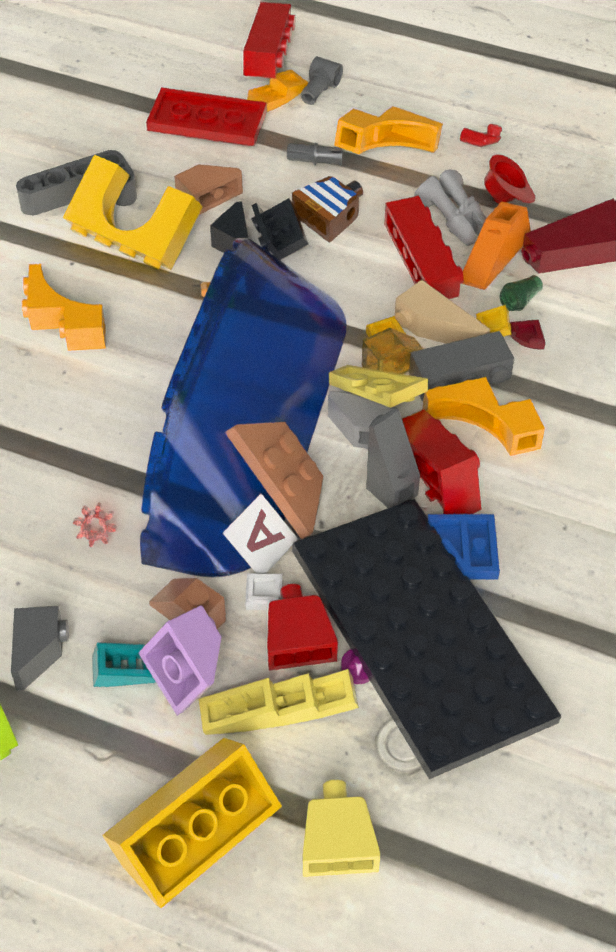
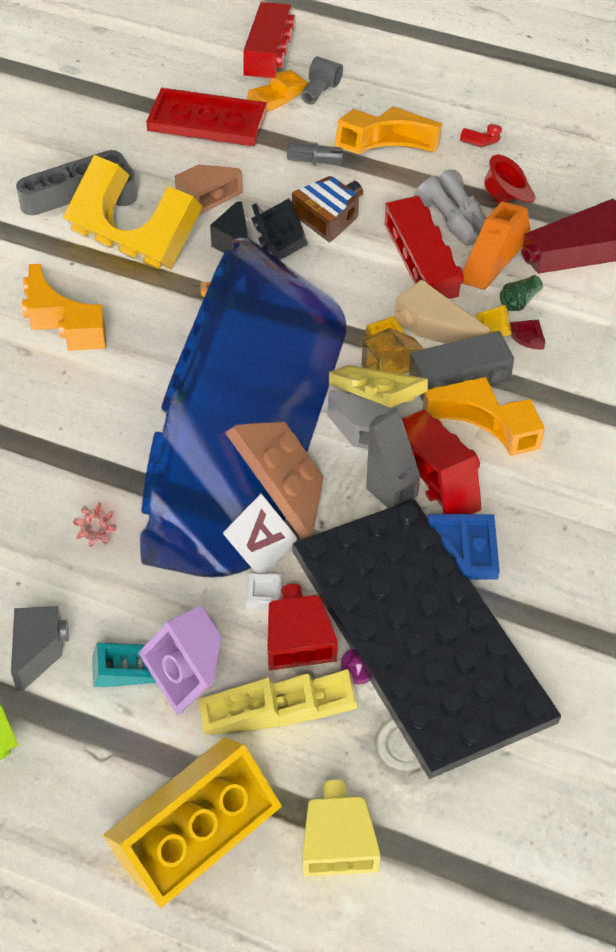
(186, 594): nougat slope -> none

